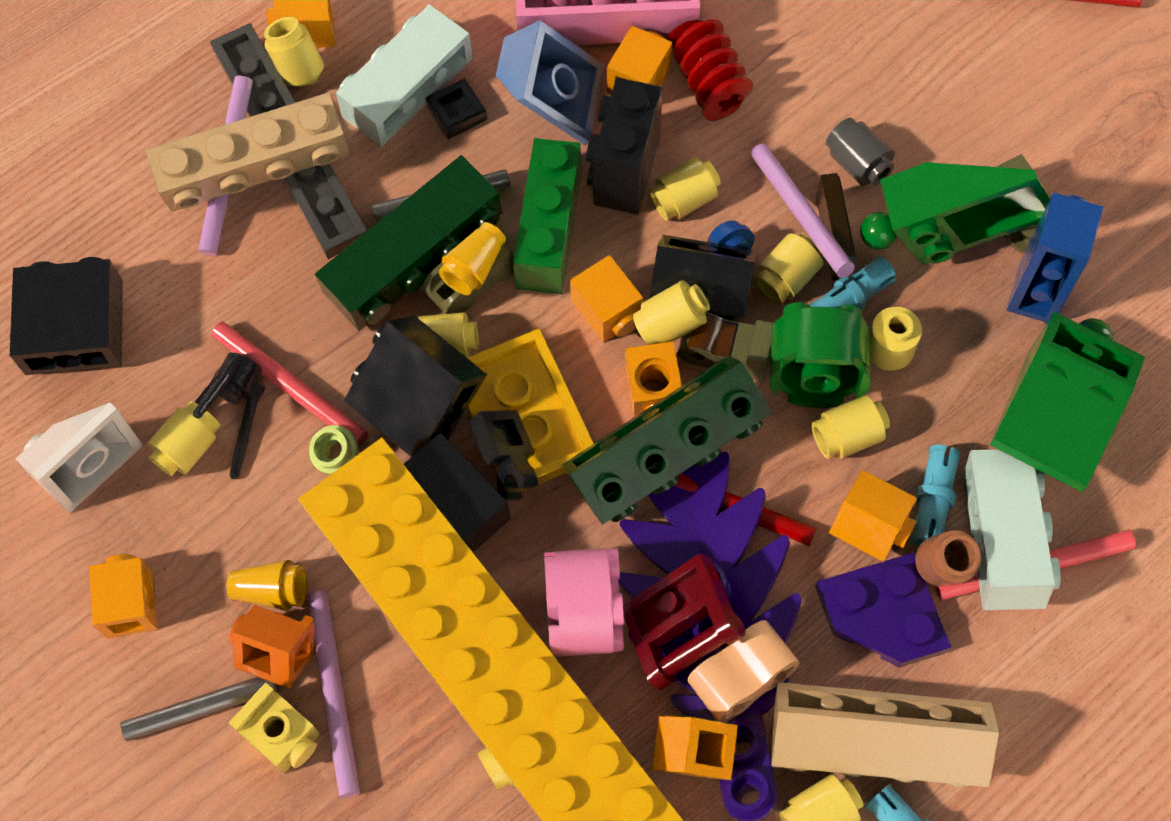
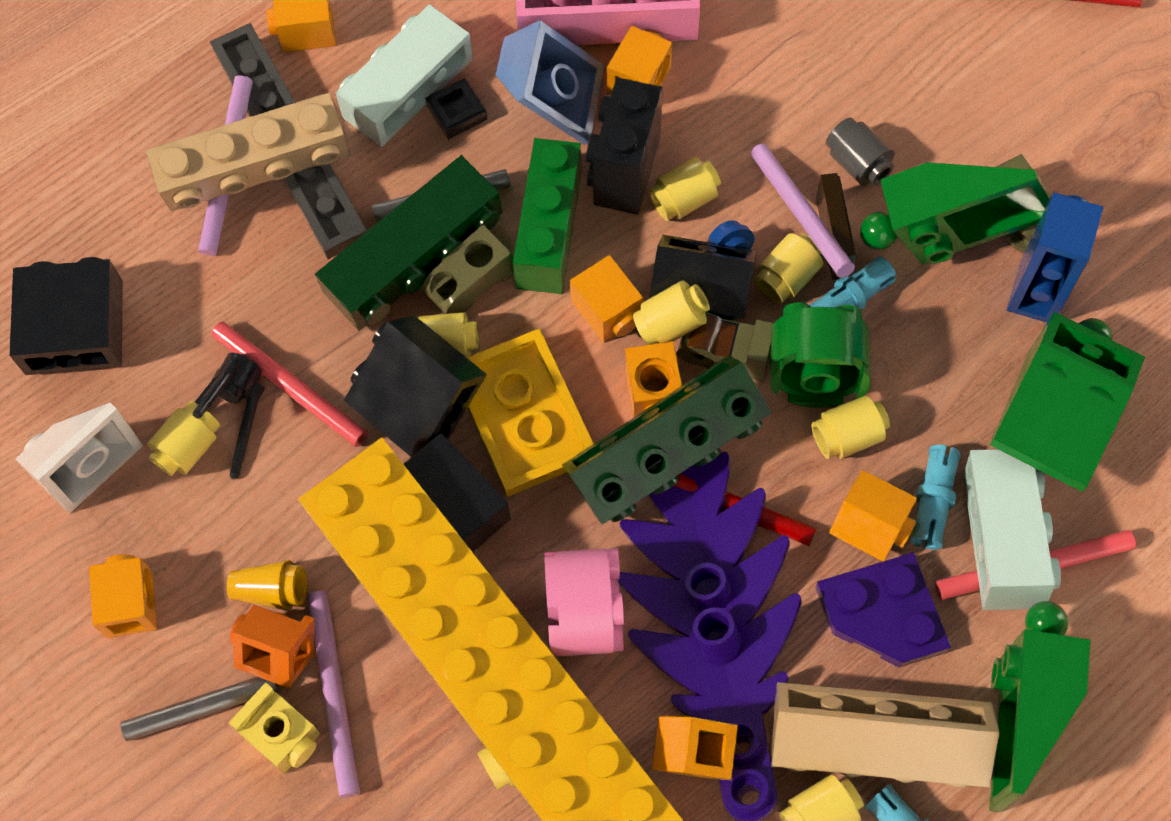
(293, 52): light yellow brick -> none
(324, 440): yellowish green plate -> none
(472, 259): yellow cone -> none
(505, 444): black plate -> none
(674, 607): dark red plate -> none
(710, 67): red piece -> none
(743, 672): light nougat axle -> none
(894, 338): light yellow brick -> none
(961, 553): nougat brick -> none
(1039, 691): none -> green slope

